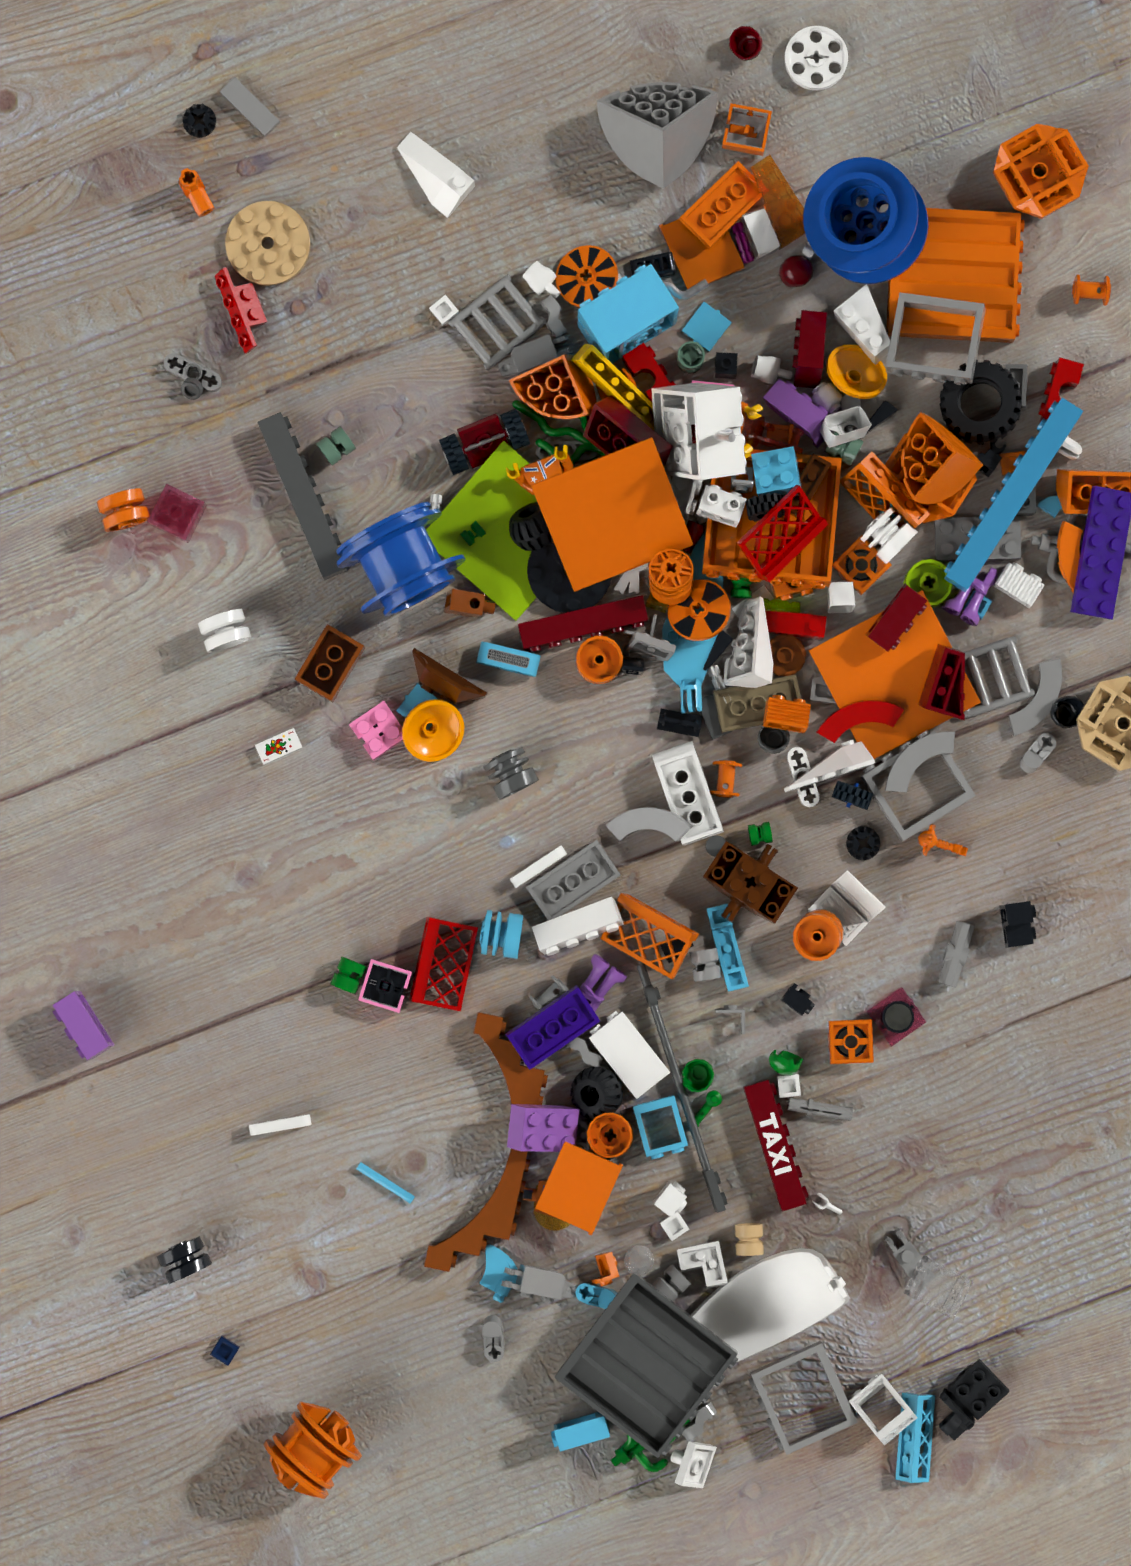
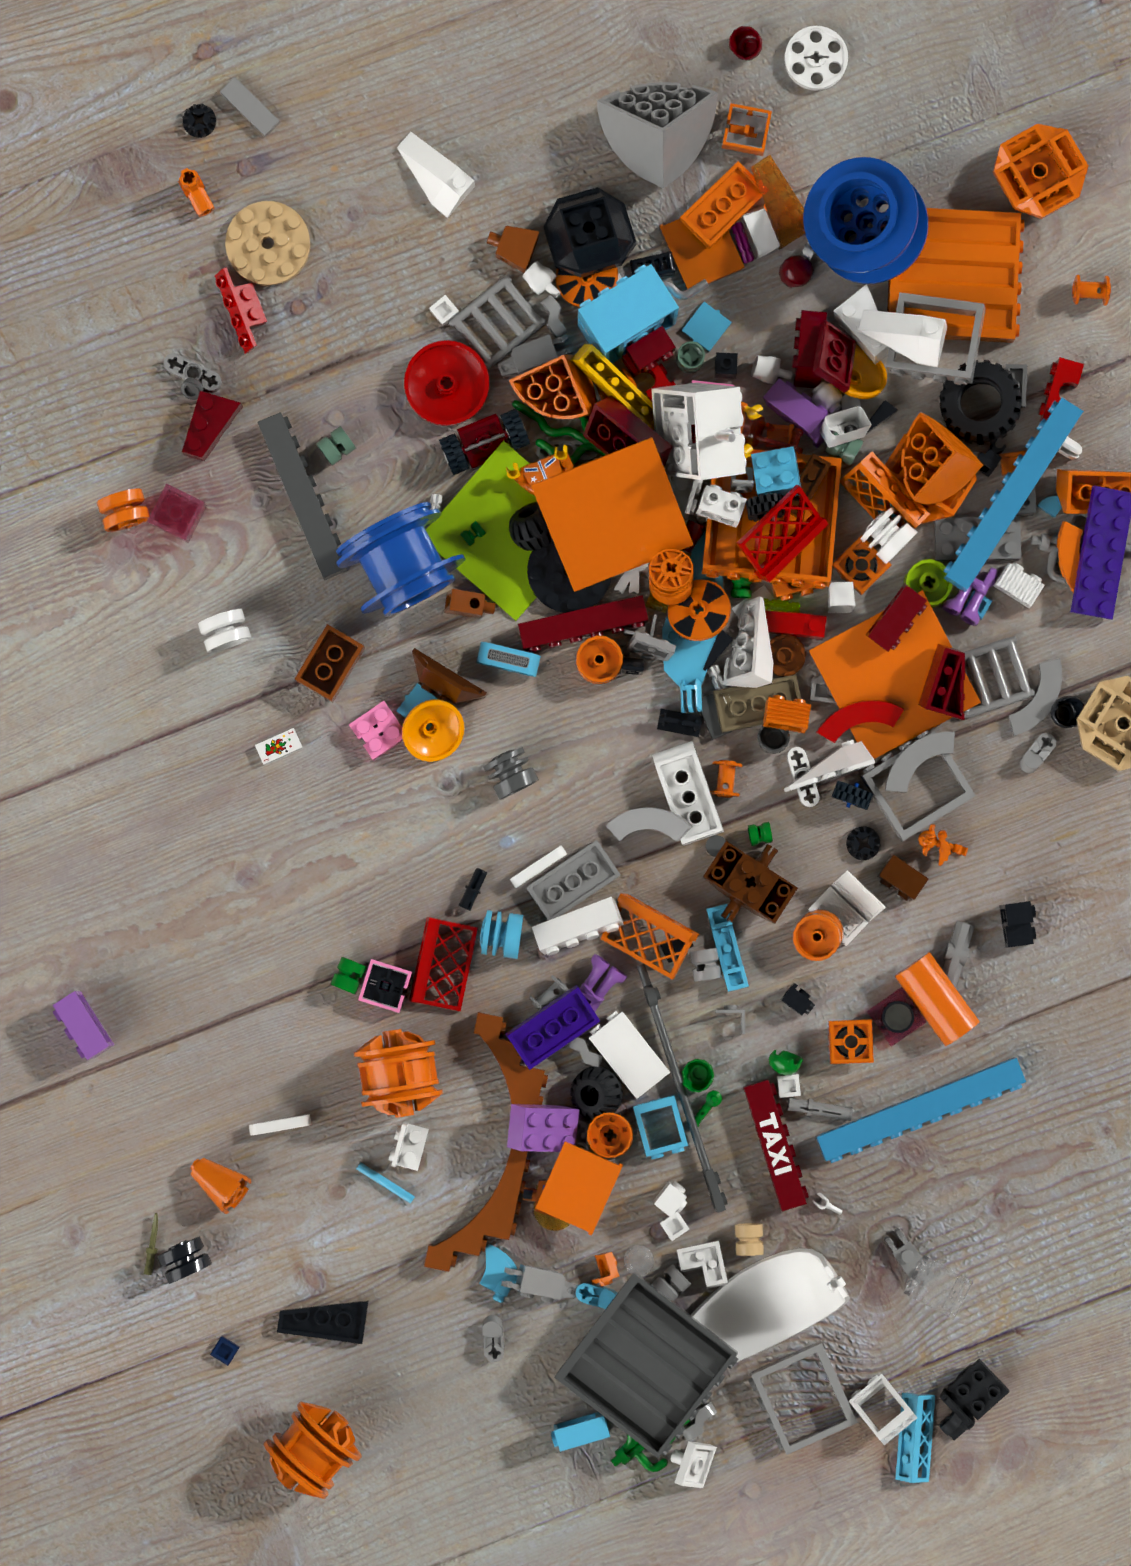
(151, 1250): none -> olive piece
(209, 422): none -> dark red wedge
(220, 1183): none -> orange cone
(332, 1322): none -> black wing
(398, 1073): none -> orange wheel
(409, 1146): none -> white bracket
(446, 383): none -> red dish
(472, 889): none -> black axle
(515, 246): none -> dark orange torso
(594, 251): none -> black piece
(650, 350): none -> dark red brick
(834, 356): none -> dark red tile
(902, 878): none -> reddish brown brick
(907, 334): none -> white wedge
(920, 1109): none -> dark azure brick
(937, 999): none -> orange brick
(944, 850): none -> orange piece

